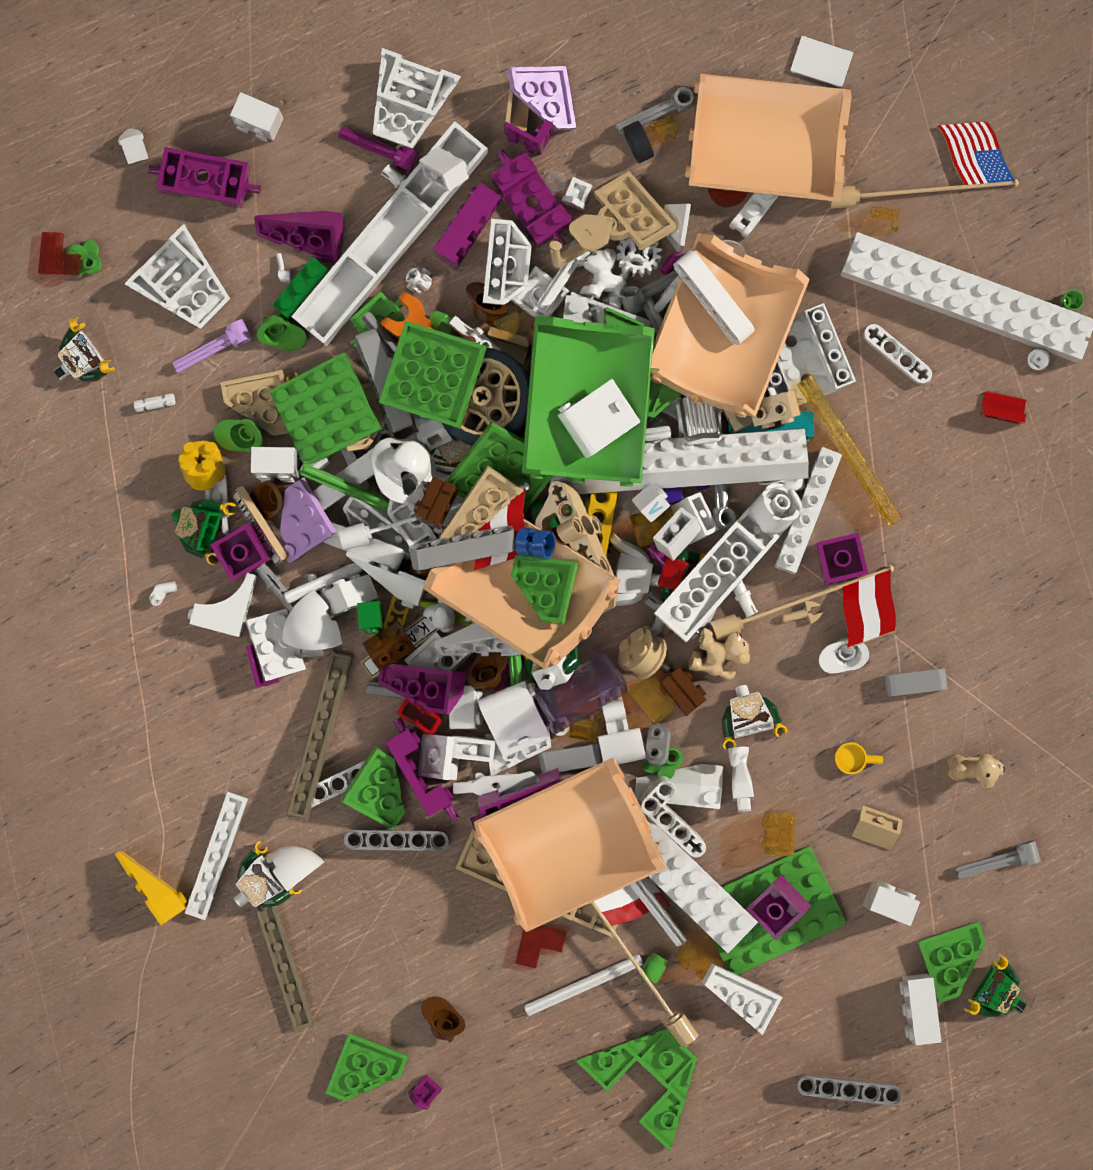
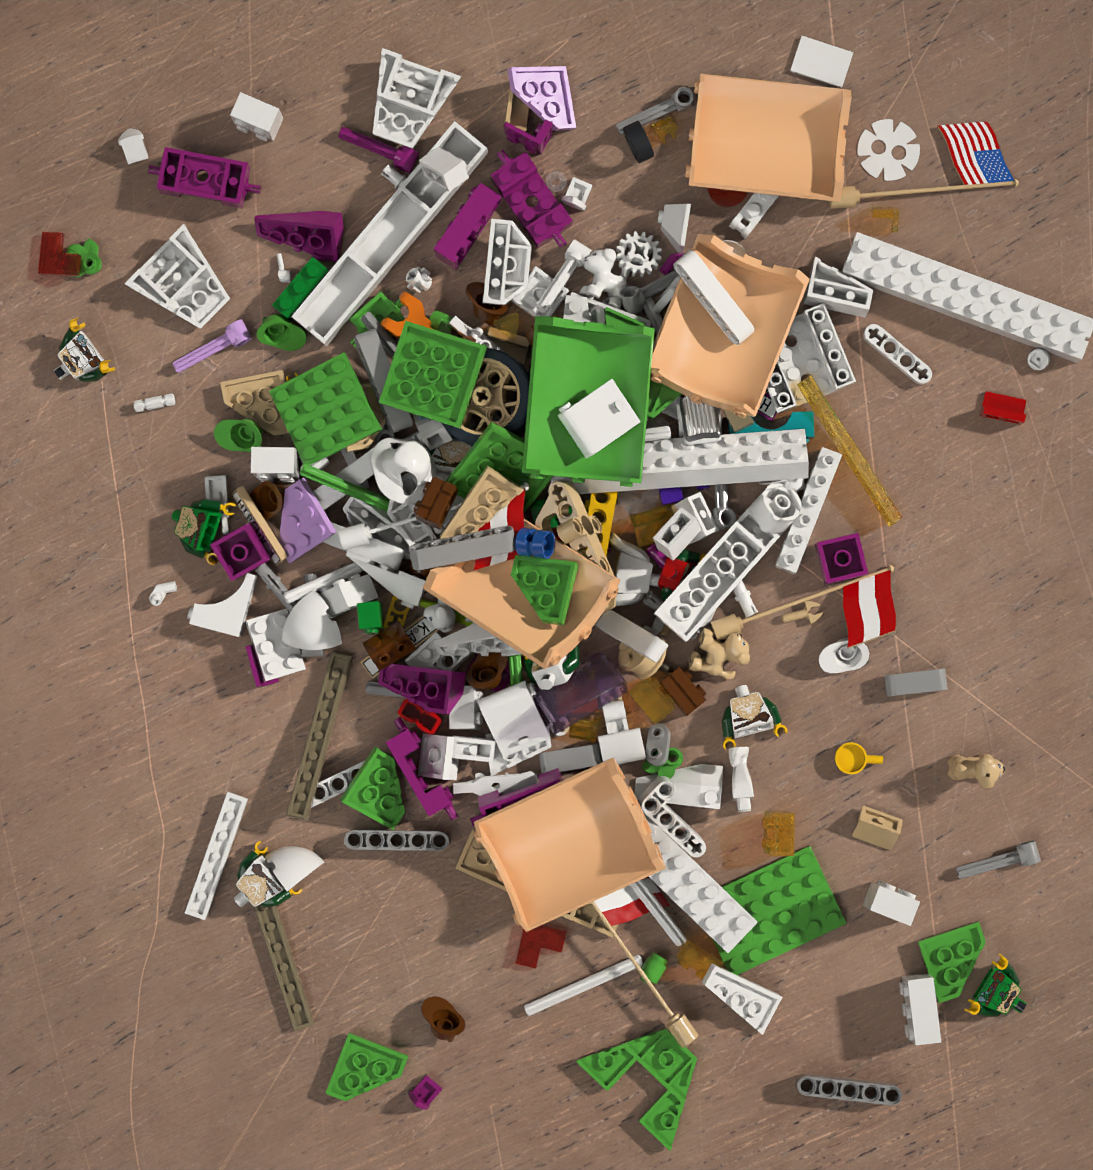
(162, 898): yellow wedge -> none
(201, 464): yellow brick -> none
(625, 213): tan plate -> none
(632, 635): none -> white beam
(651, 502): white brick -> none
(776, 408): tan brick -> none
(778, 907): magenta slope -> none
(837, 291): none -> white wedge
(876, 162): none -> white piece
(1074, 298): bright green wheel -> none

